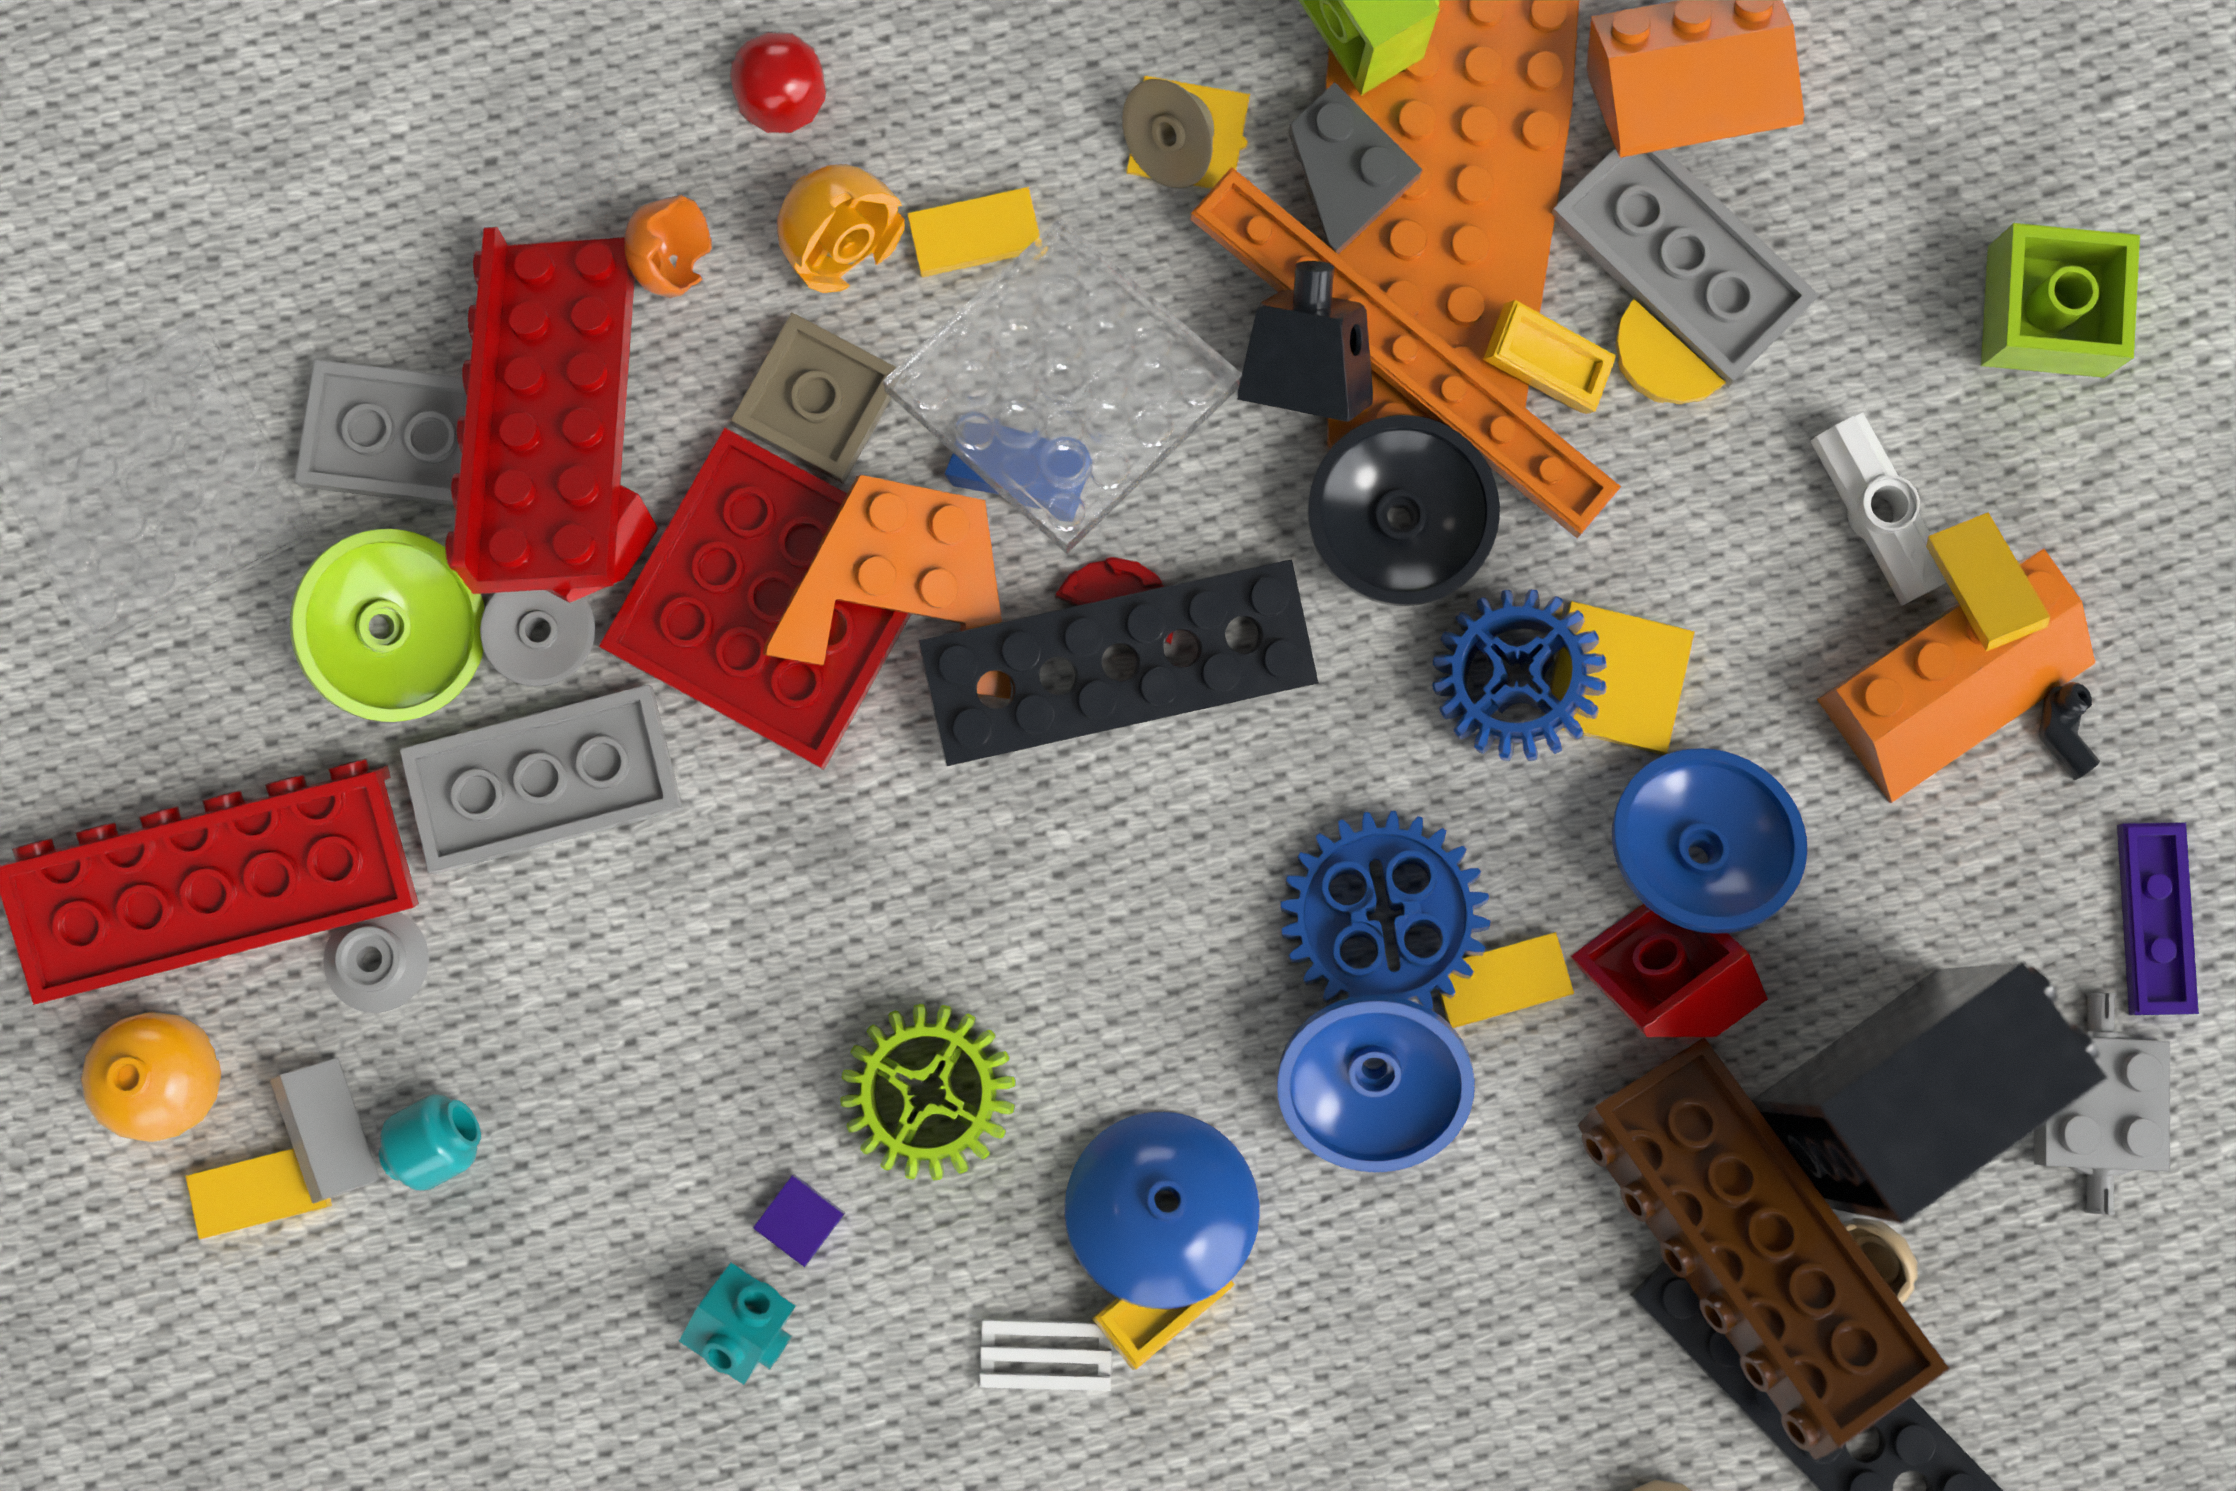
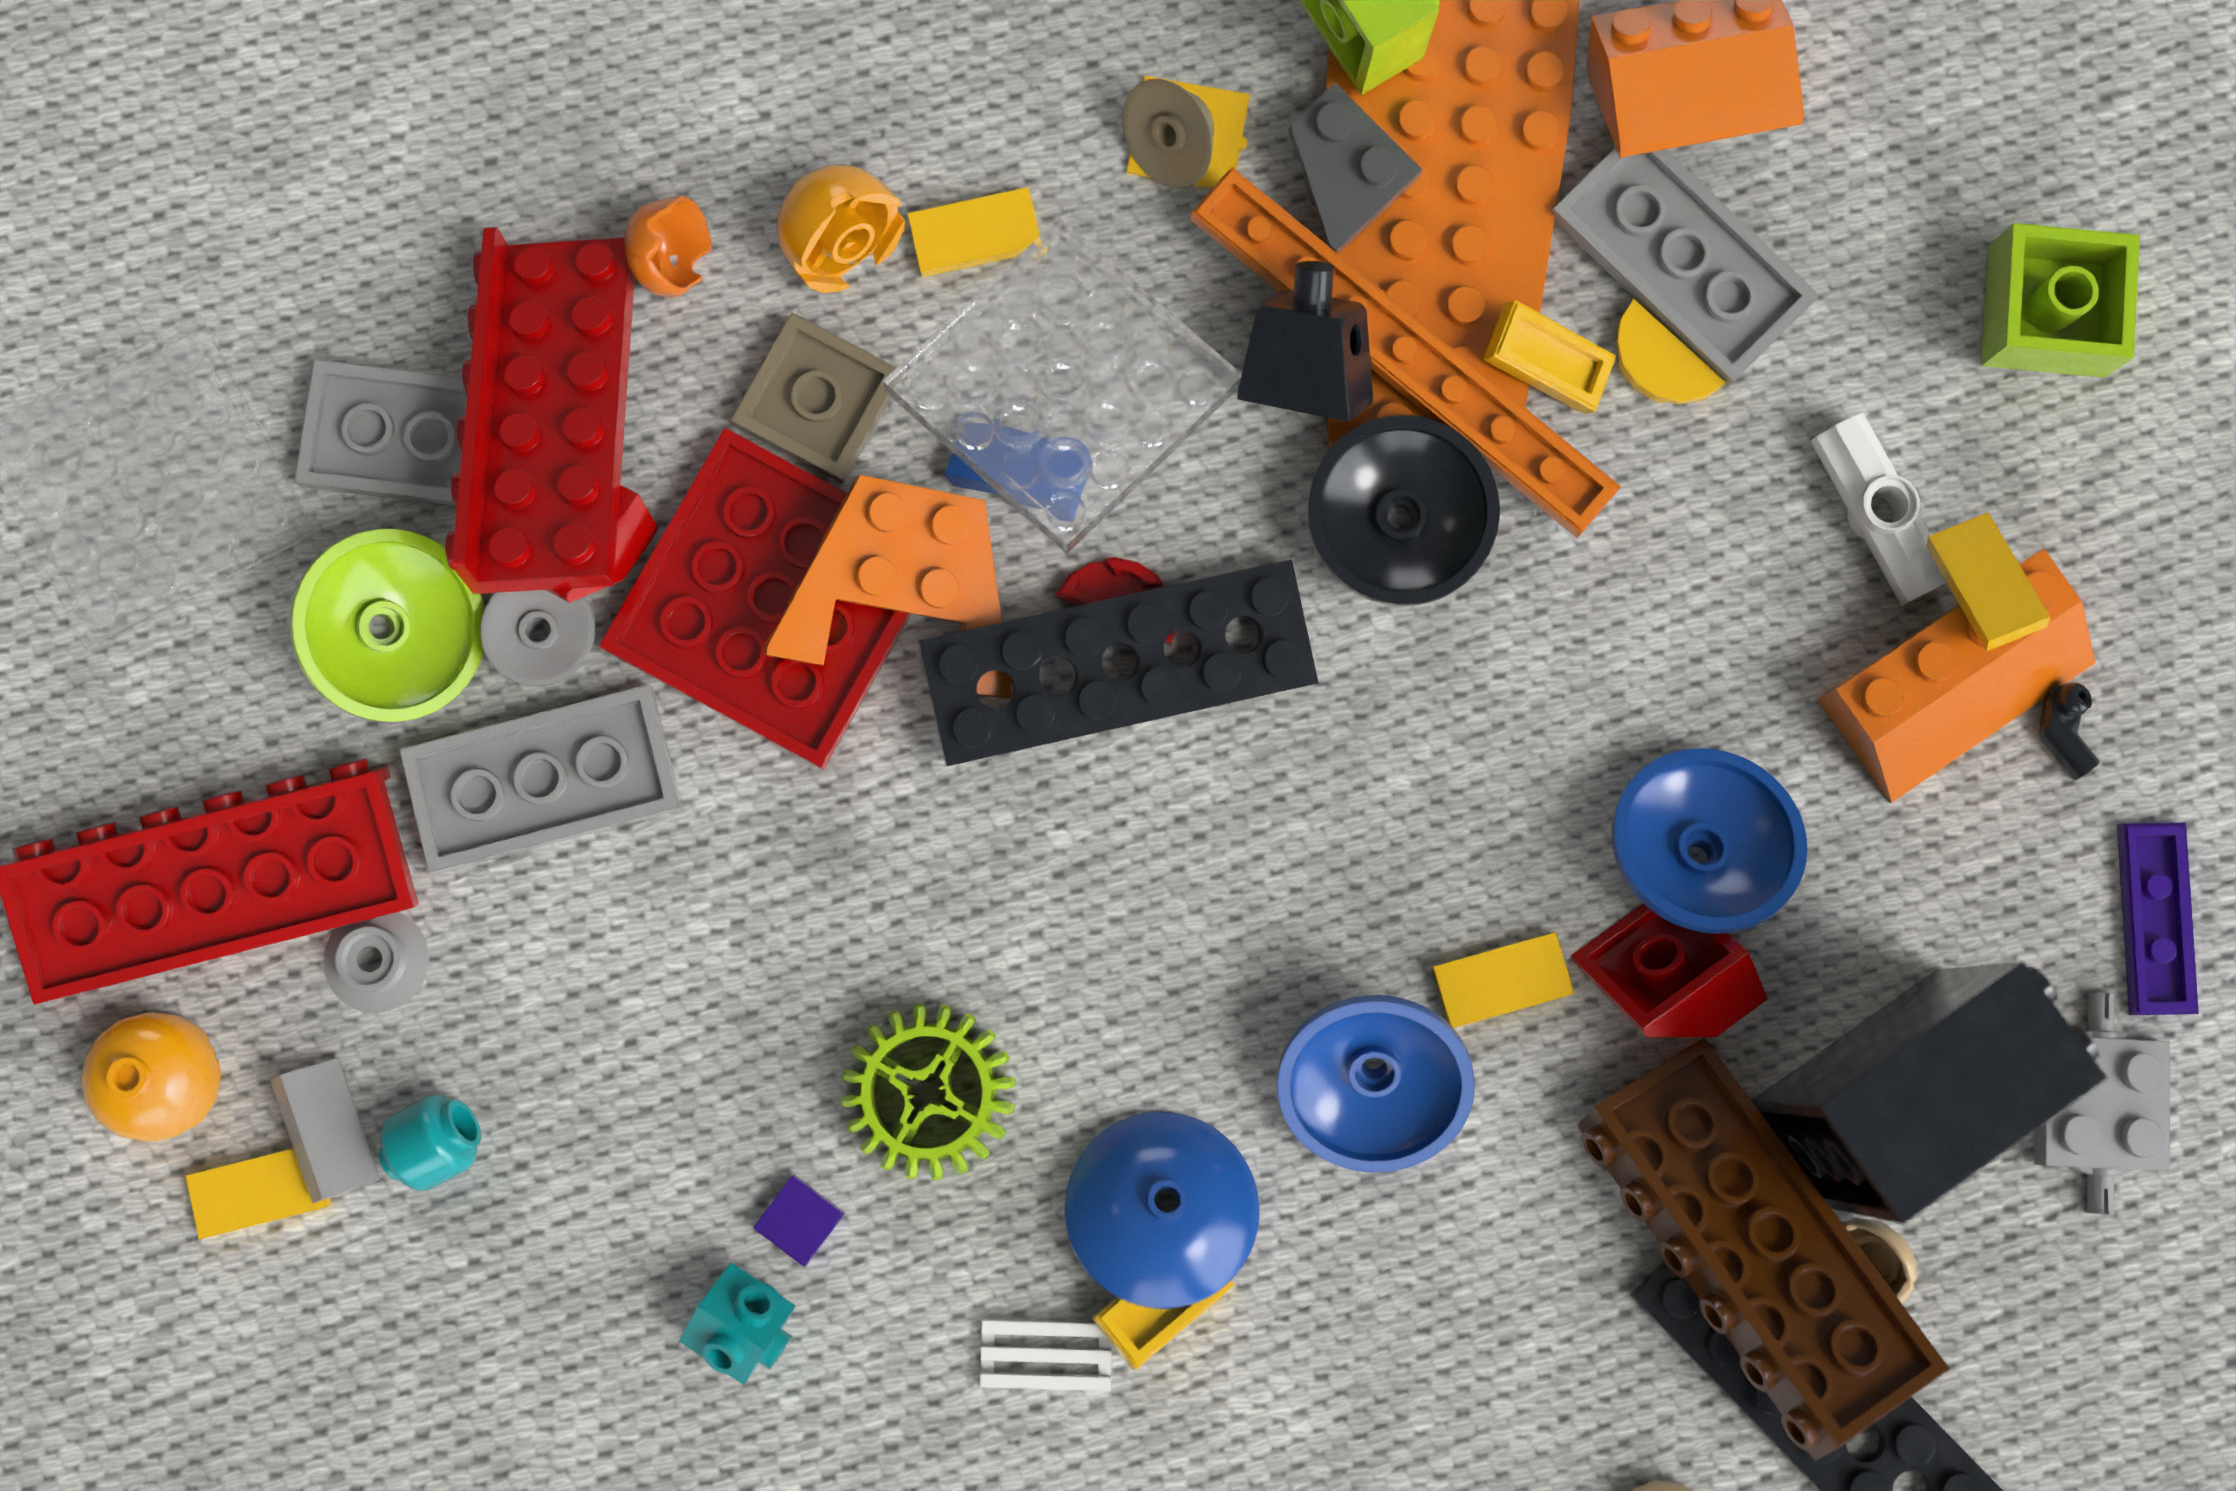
(778, 82): red hair -> none
(1442, 906): blue gear -> none
(1539, 654): blue gear -> none
(1641, 678): yellow tile -> none

